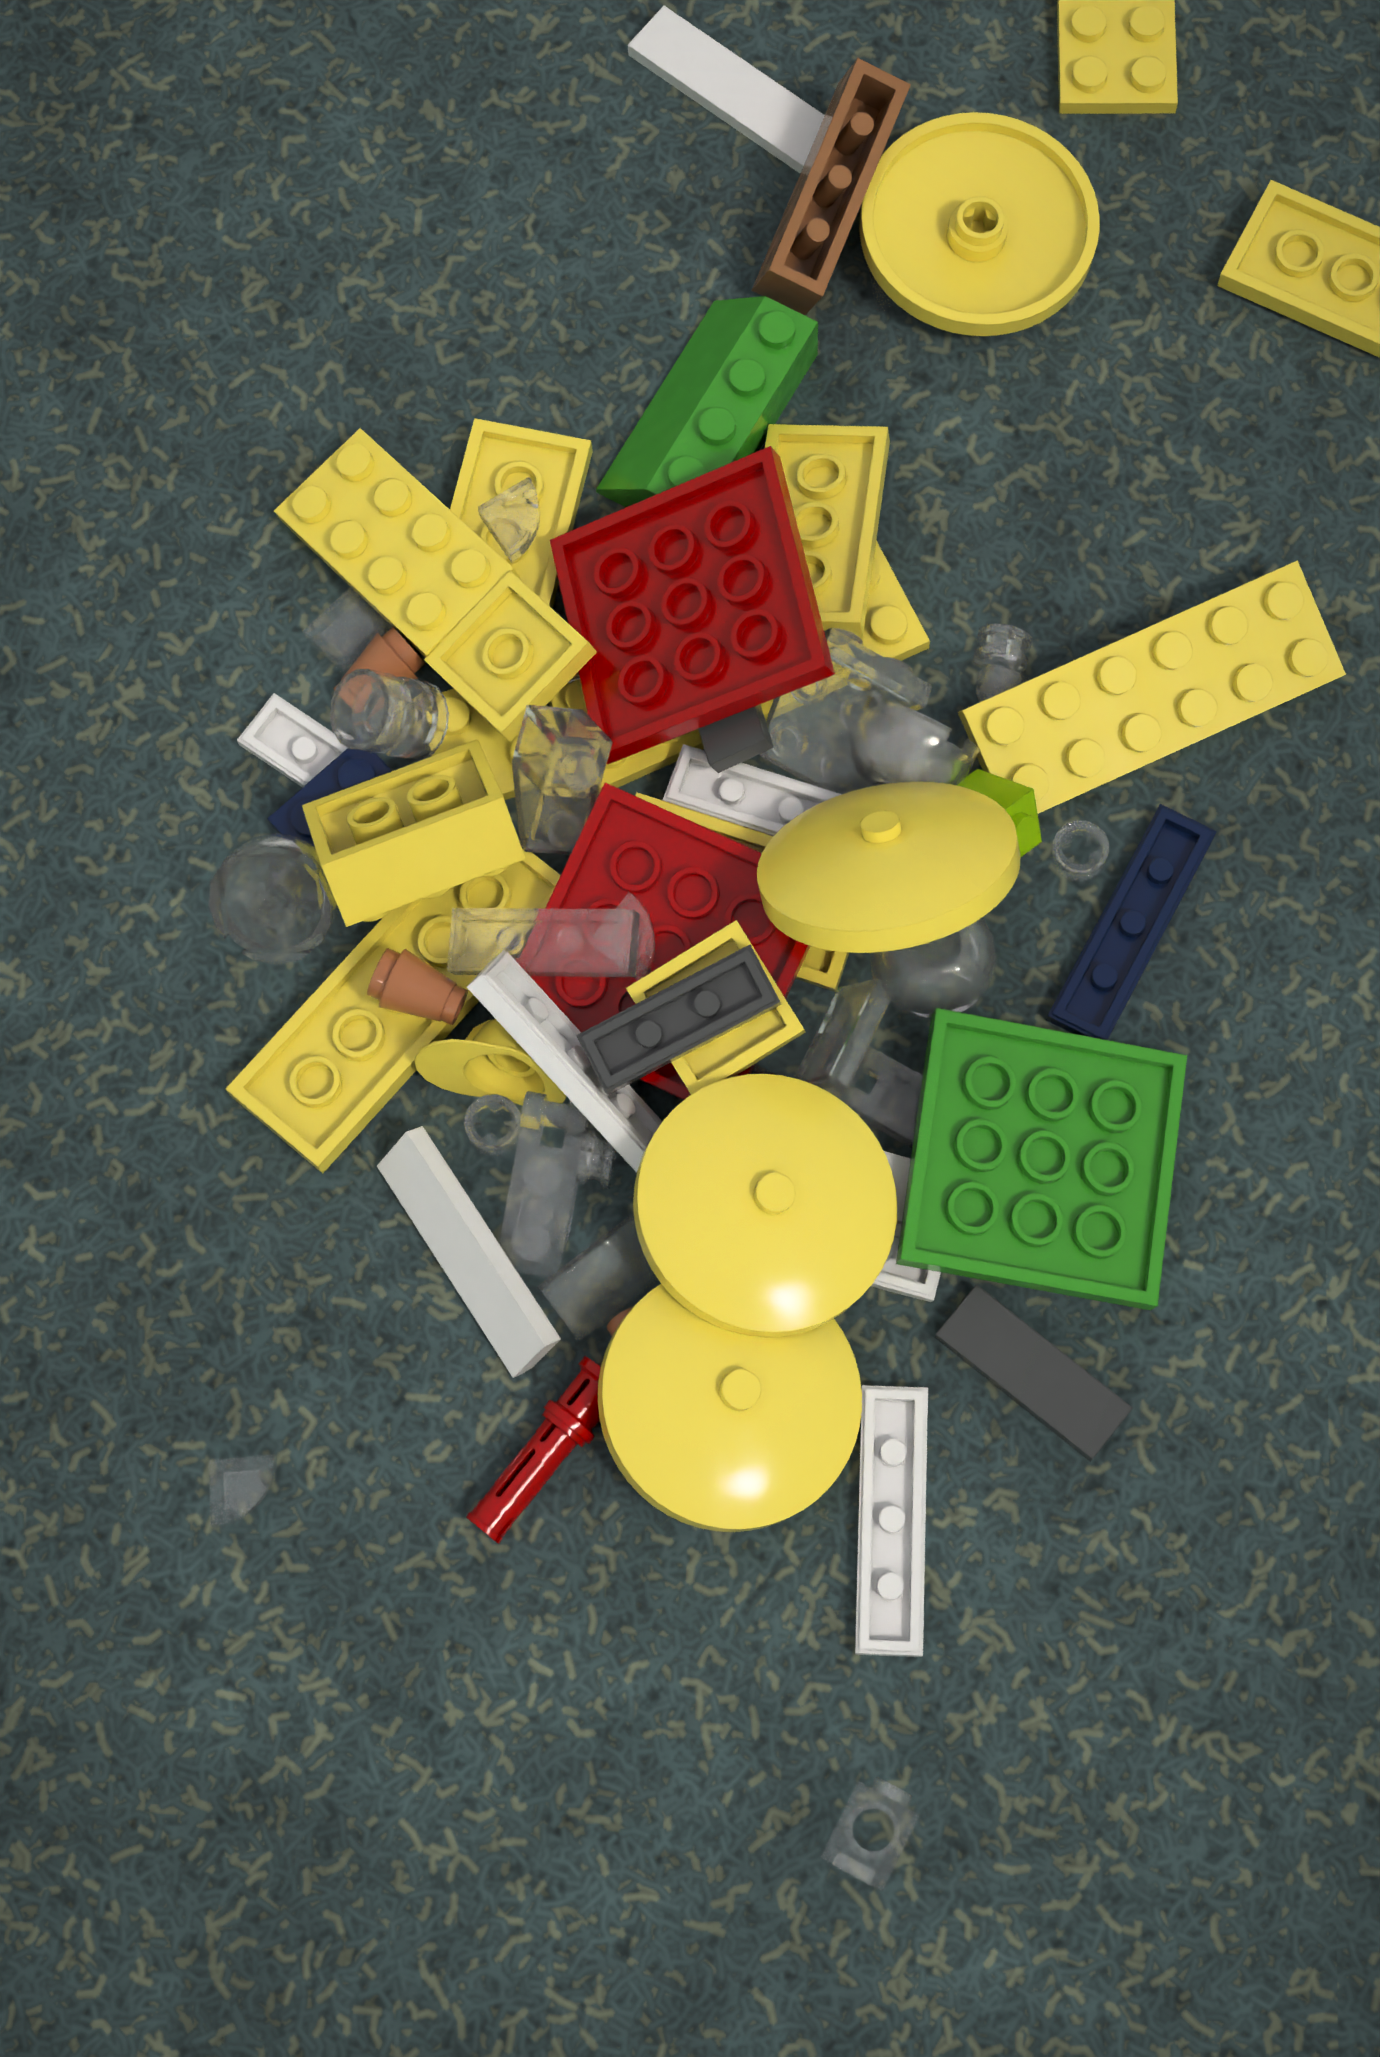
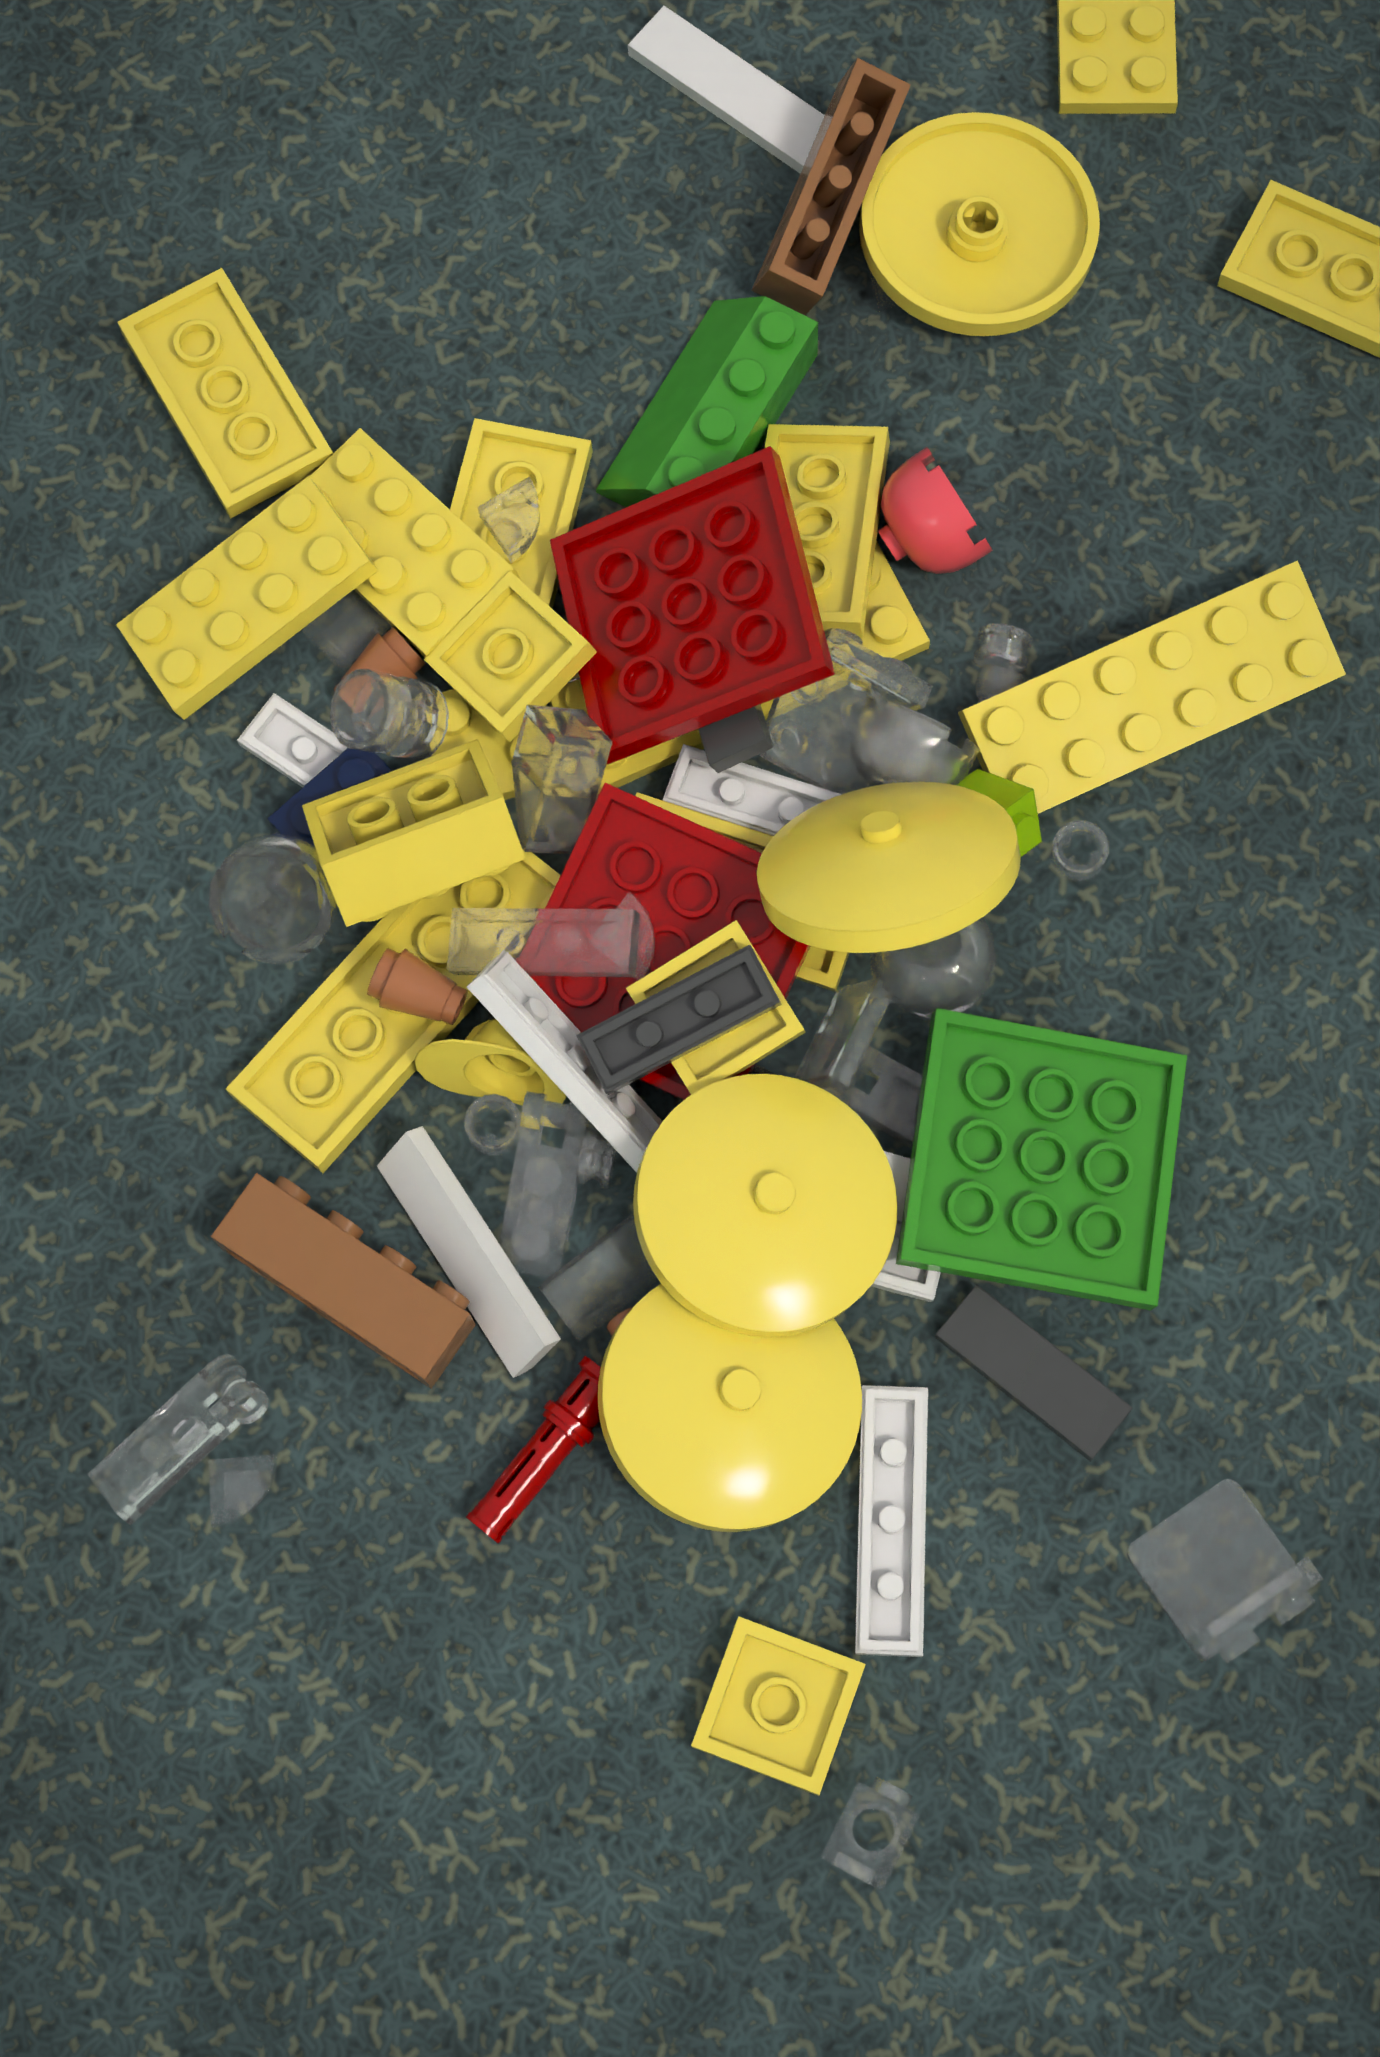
(178, 1437): none -> clear plate
(226, 392): none -> light yellow plate
(246, 598): none -> light yellow plate
(345, 1279): none -> medium nougat brick
(778, 1705): none -> light yellow plate
(928, 518): none -> coral cylinder
(1131, 925): dark blue tile -> none
(1221, 1572): none -> clear bracket

